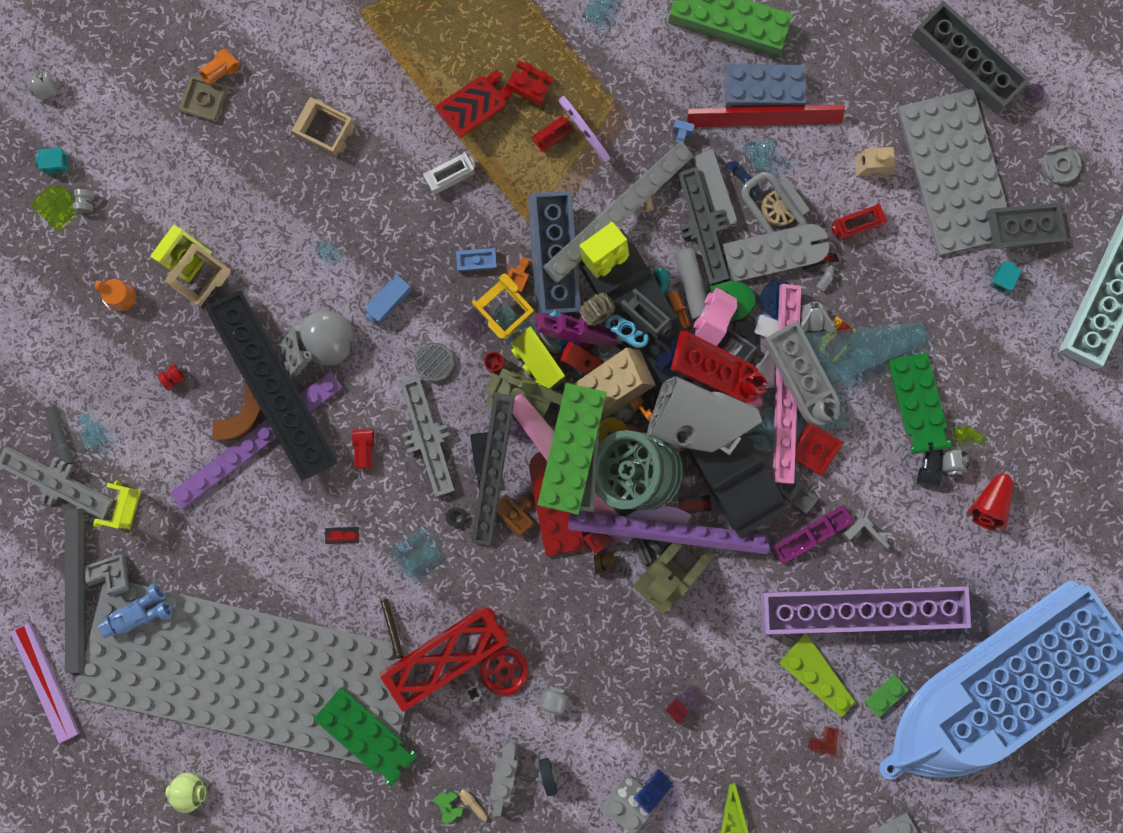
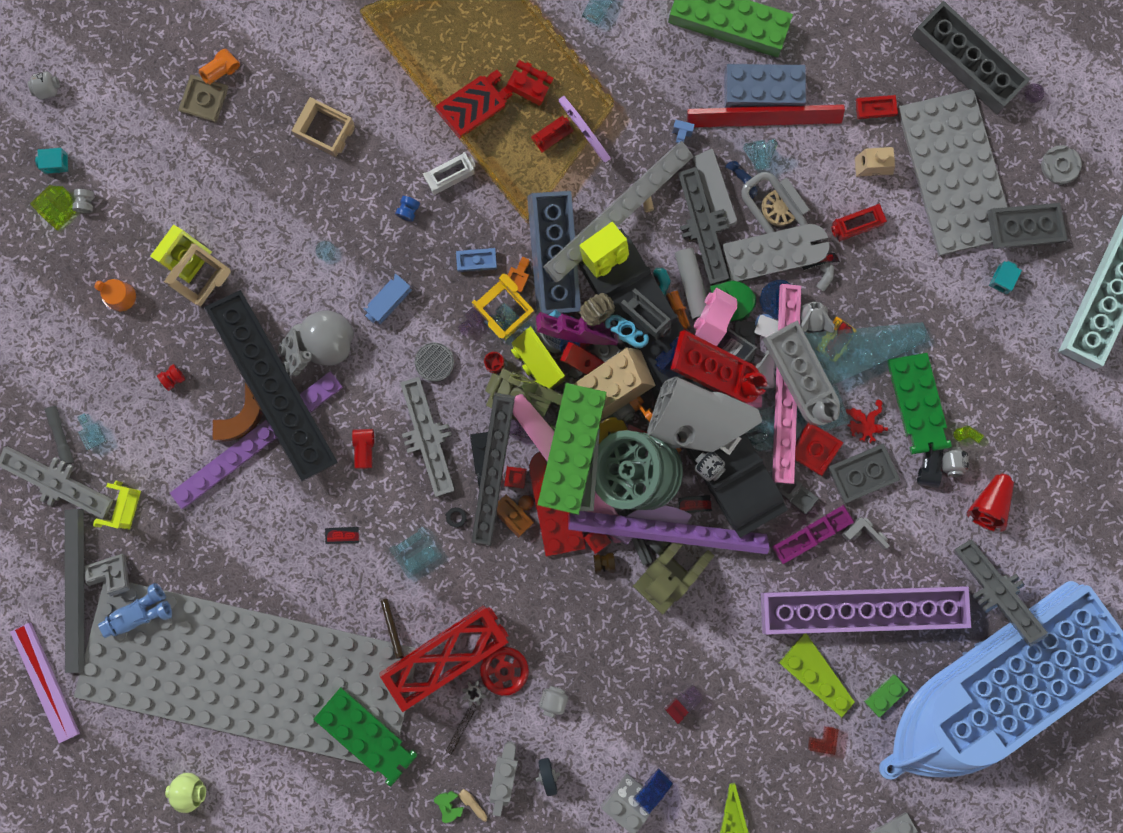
(407, 208): none -> blue wheel
(465, 715): none -> dark brown piece
(515, 477): none -> red plate
(709, 466): none -> light grey head
(863, 473): none -> dark grey plate
(867, 426): none -> red piece
(876, 107): none -> red plate
(1000, 593): none -> dark grey hinge

